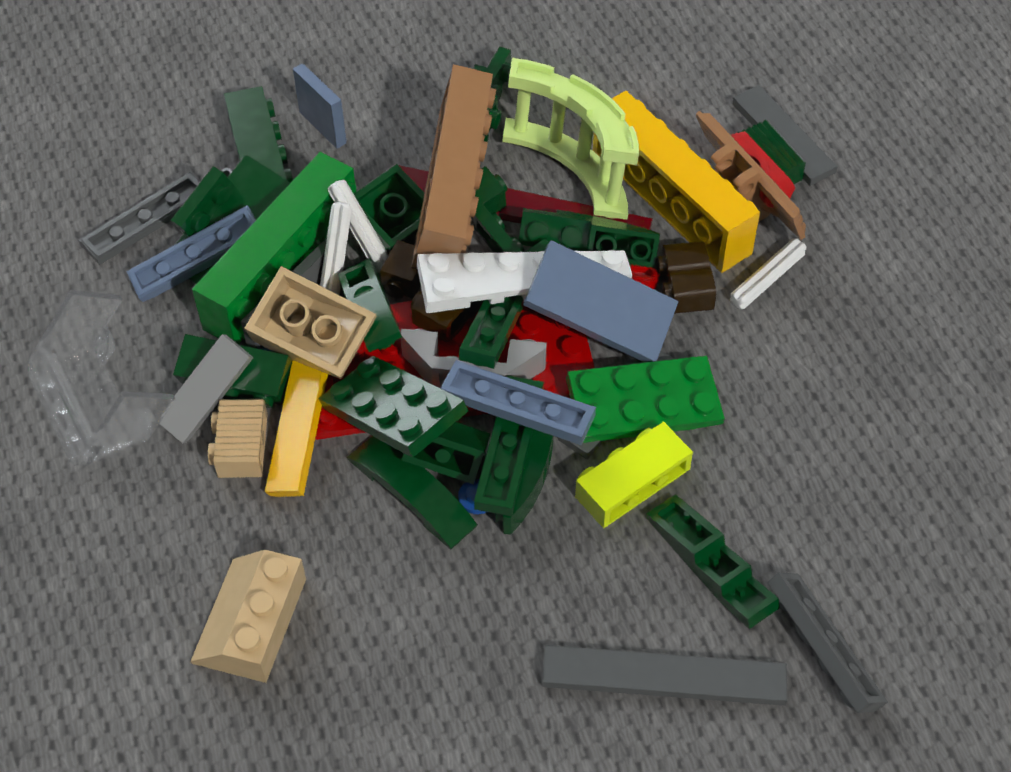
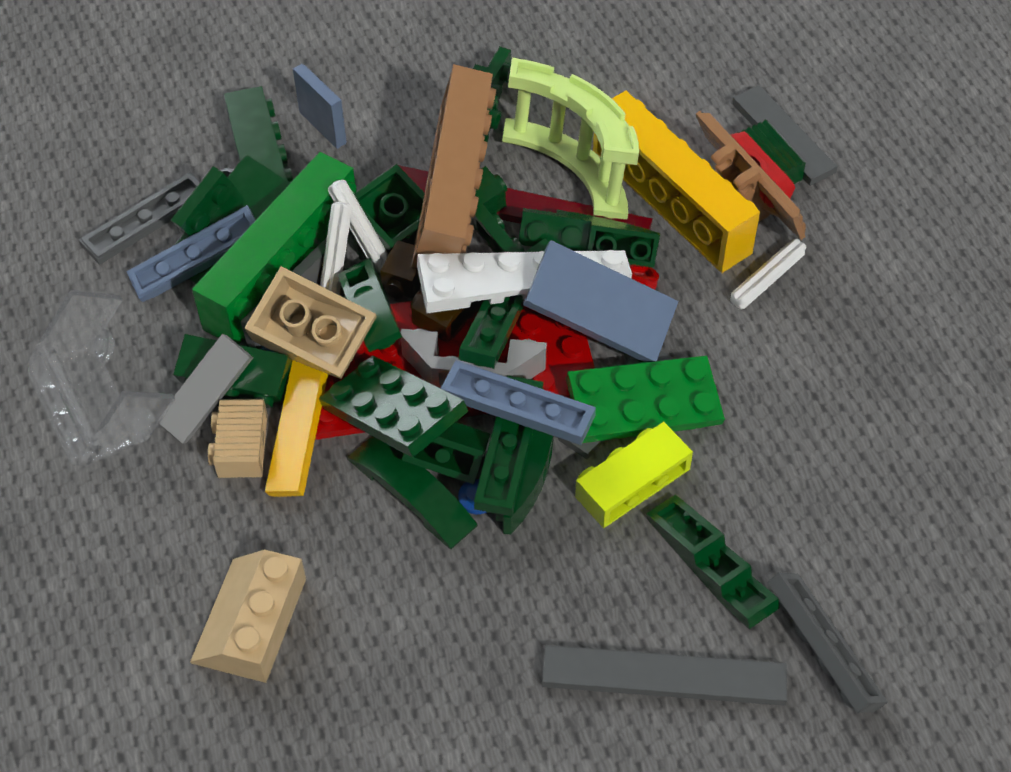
(687, 276): dark brown brick -> none

